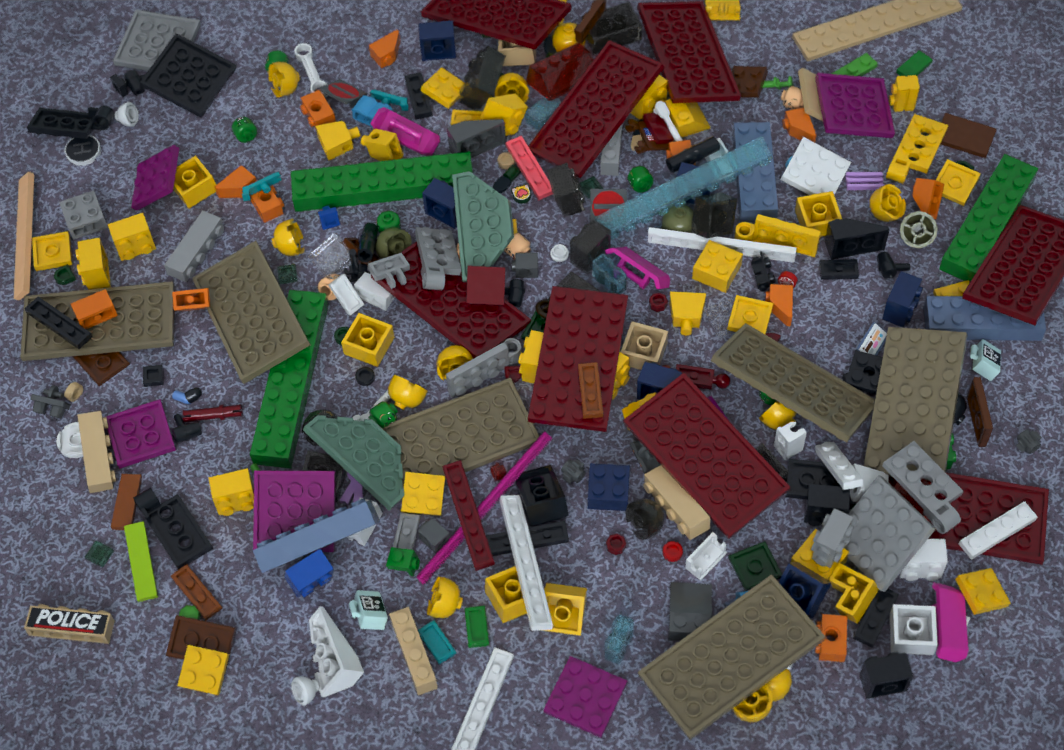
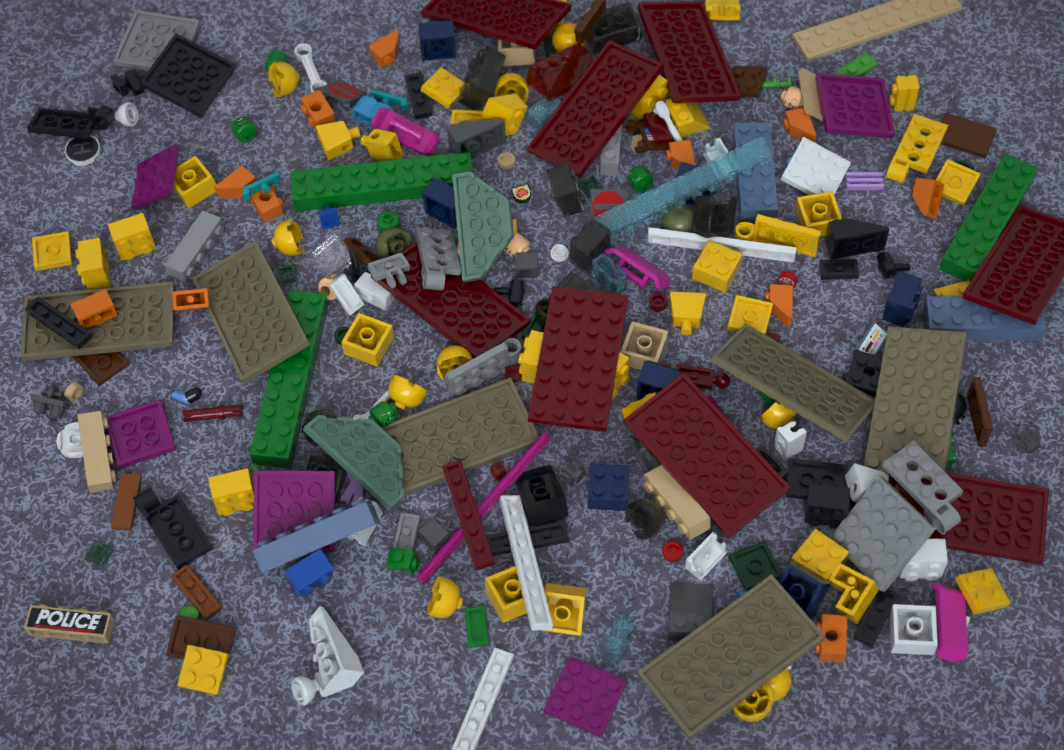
(24, 236): light nougat tile -> none
(64, 275): dark green tile -> none
(83, 214): light grey brick -> none
(141, 561): lime tile -> none
(153, 375): black plate -> none
(184, 431): black piece -> none
(365, 376): black tile -> none
(367, 242): black axle -> none
(369, 610): light aqua piece -> none
(413, 651): tan brick -> none
(423, 494): yellow plate -> none
(436, 642): teal tile -> none
(485, 285): dark red tile -> none
(505, 181): piece -> none
(529, 167): coral plate -> none
(590, 390): dark orange tile -> none
(616, 544): dark red tile -> none
(693, 154): black axle -> none
(762, 266): black hinge -> none
(832, 538): light grey brick -> none
(839, 465): white plate -> none
(886, 675): black brick -> none
(887, 203): yellow cylinder -> none
(914, 65): green tile -> none
(918, 229): olive cylinder -> none
(986, 359): light aqua piece -> none
(998, 530): white plate -> none

